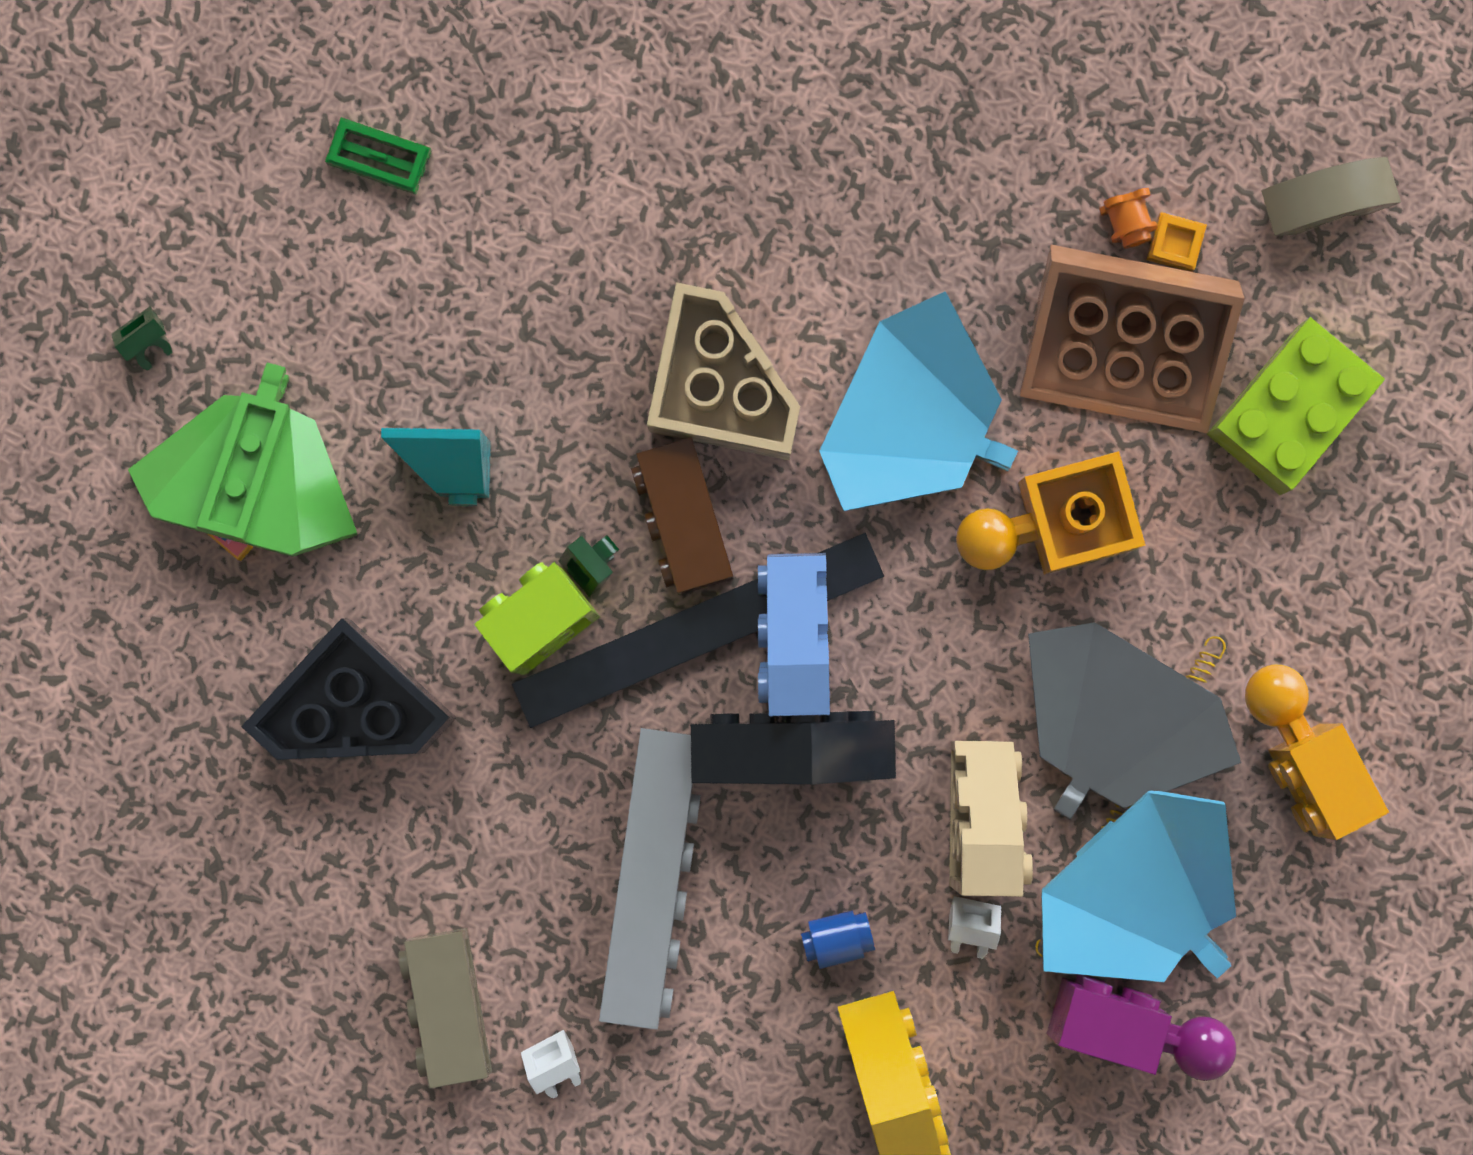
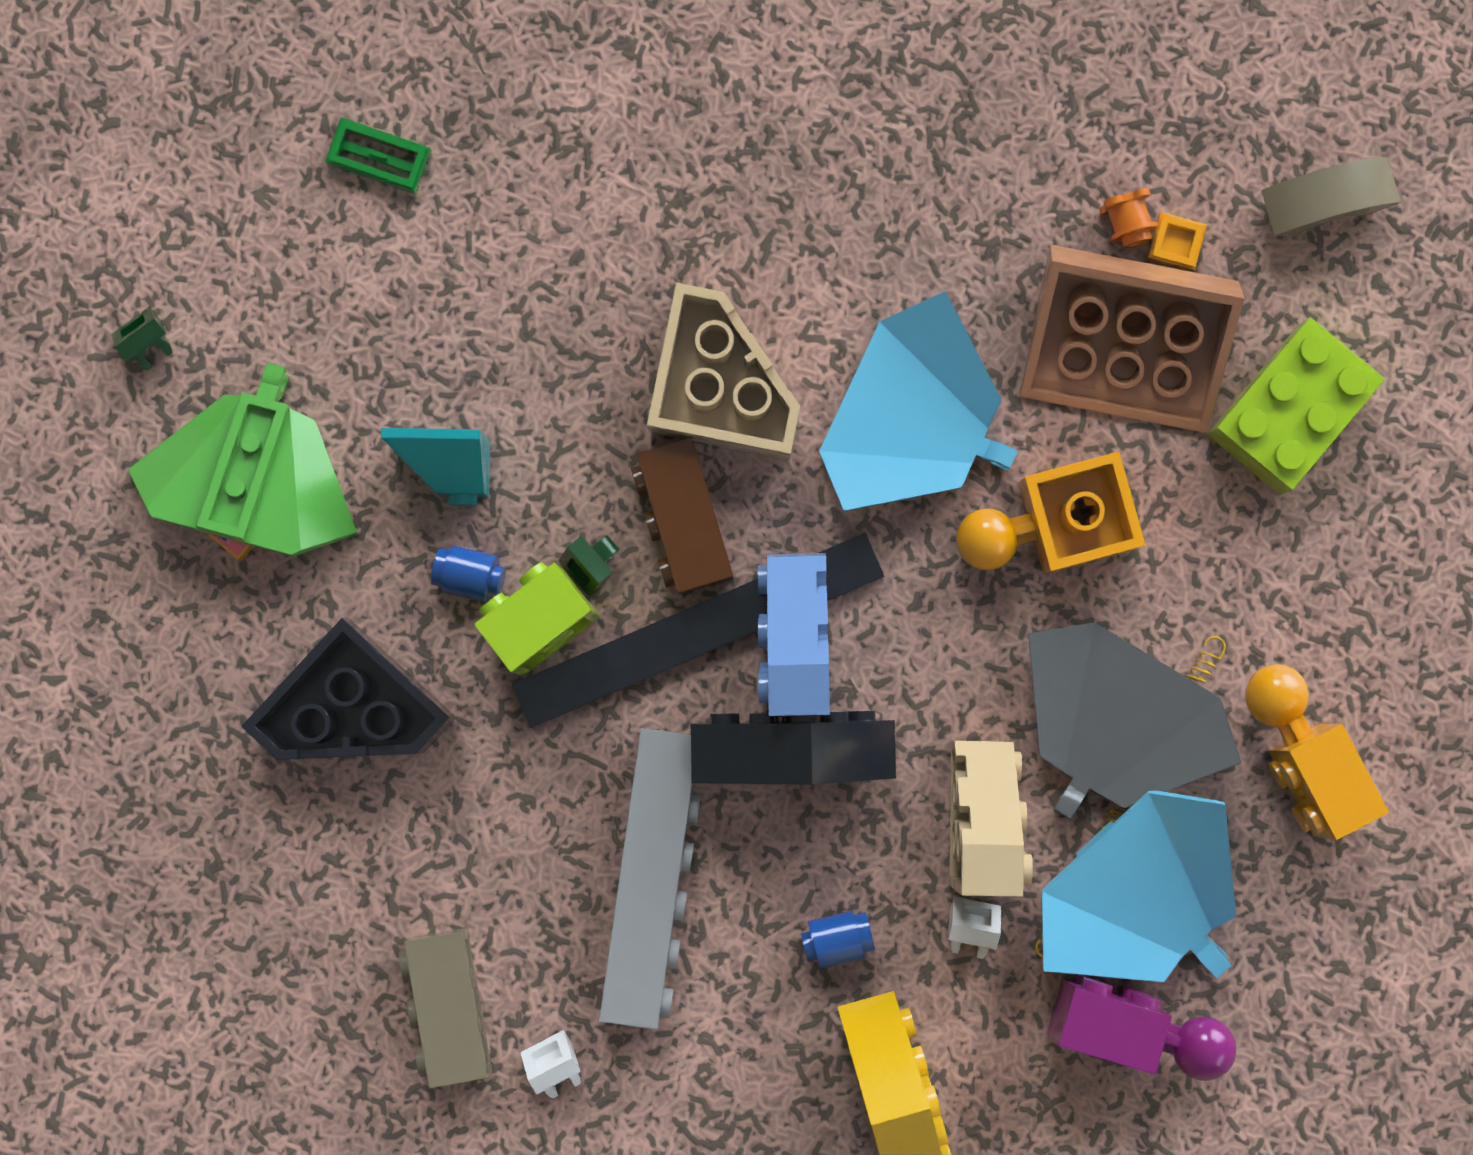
(468, 573): none -> blue brick

